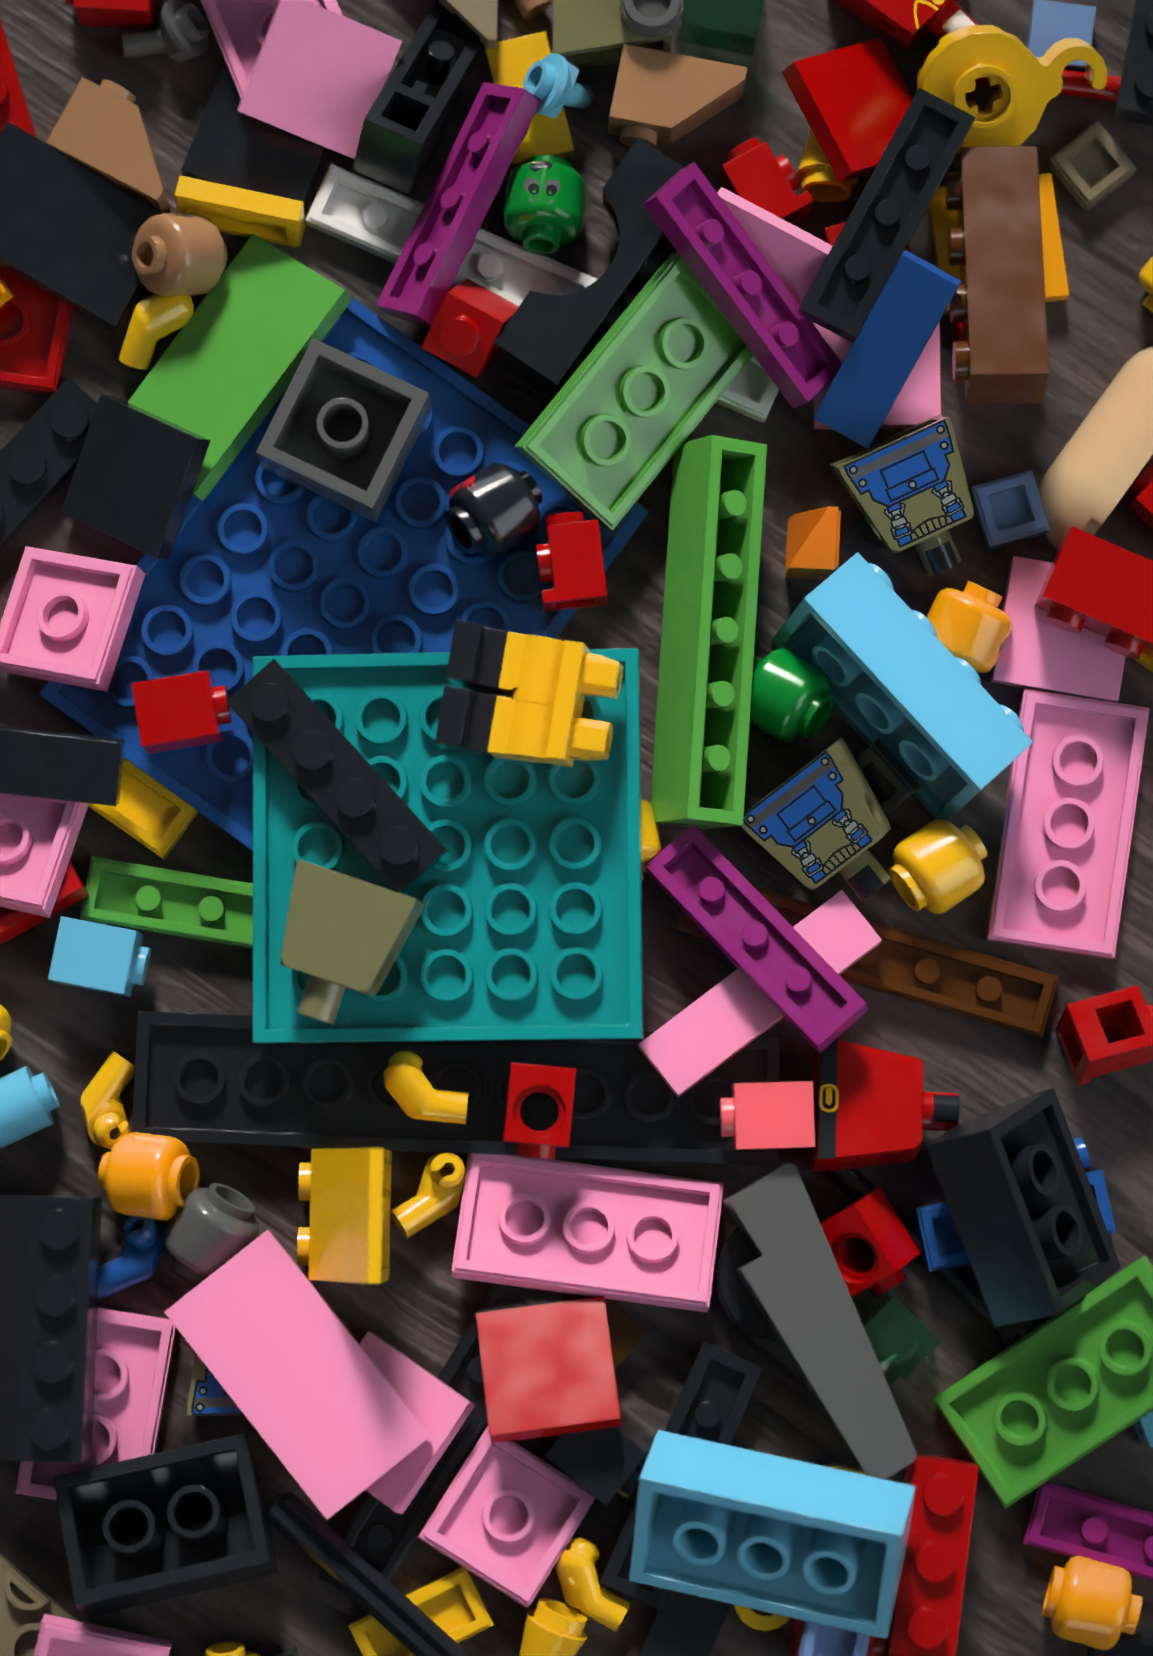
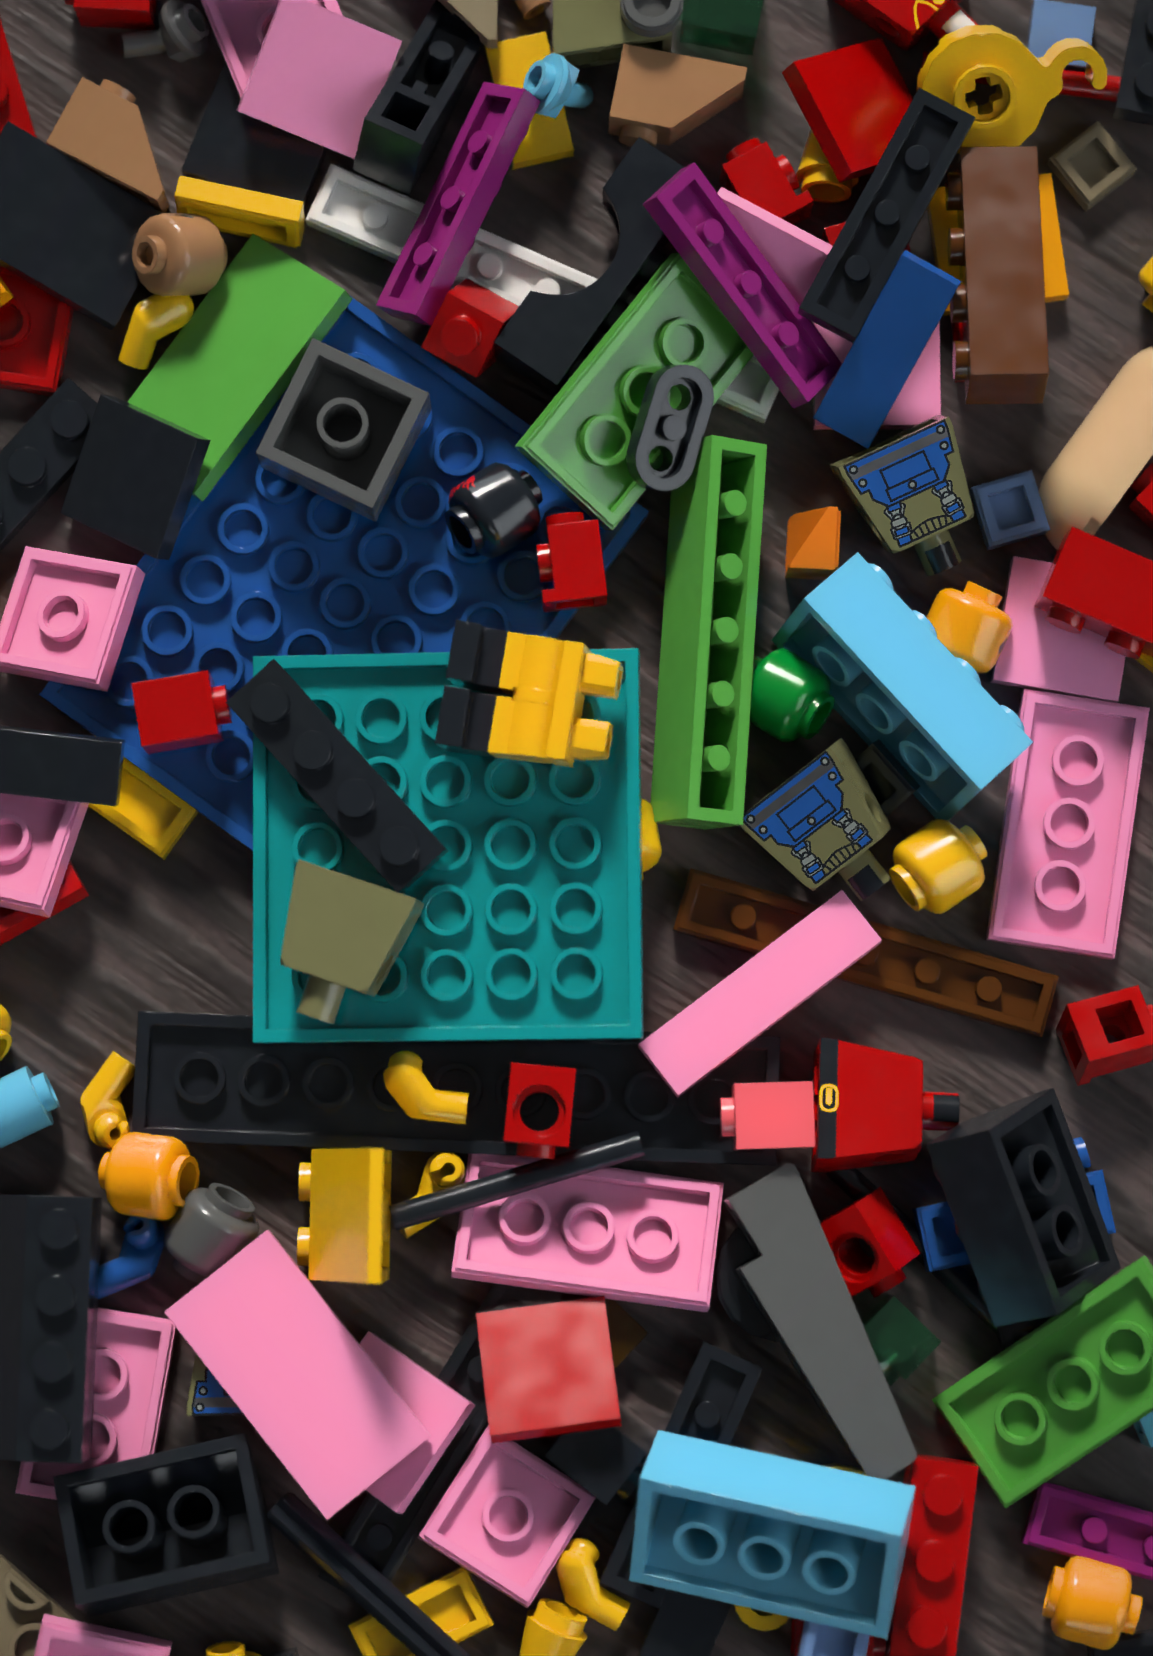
(99, 957): medium azure brick -> none
(169, 902): bright green tile -> none
(516, 1180): none -> black bar
(544, 204): green head -> none
(672, 430): none -> black plate
(756, 938): magenta plate -> none

